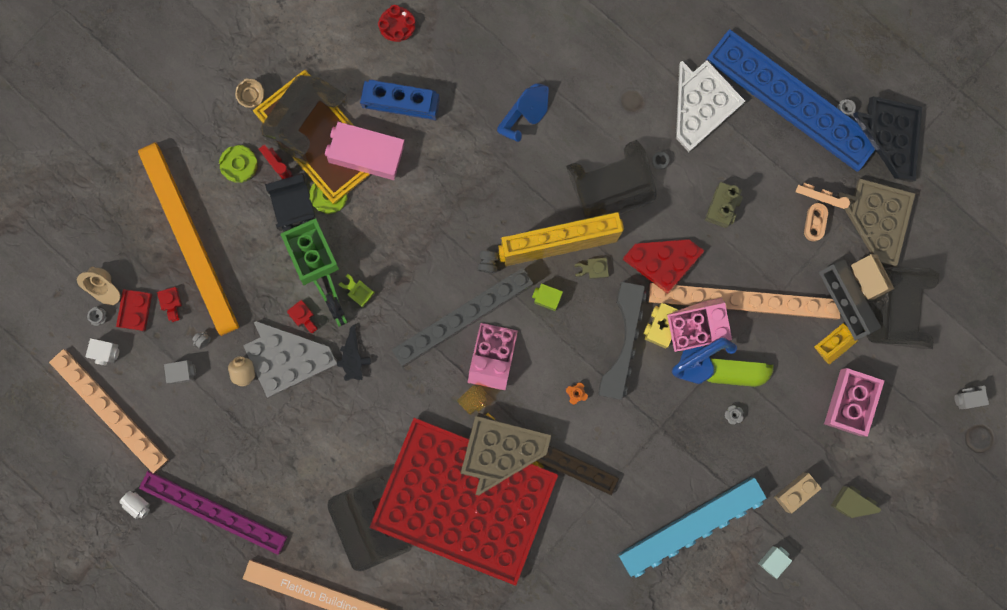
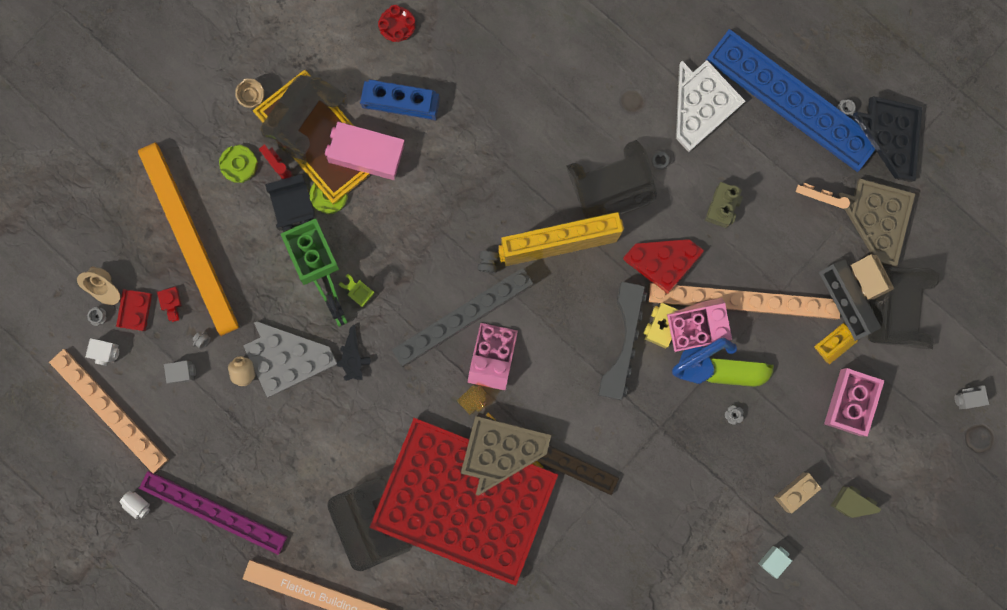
(301, 315): red plate -> none
(531, 104): blue piece -> none
(547, 297): lime brick -> none
(575, 398): orange plate -> none
(596, 268): olive plate -> none
(692, 526): medium azure brick -> none
(816, 223): light nougat plate -> none

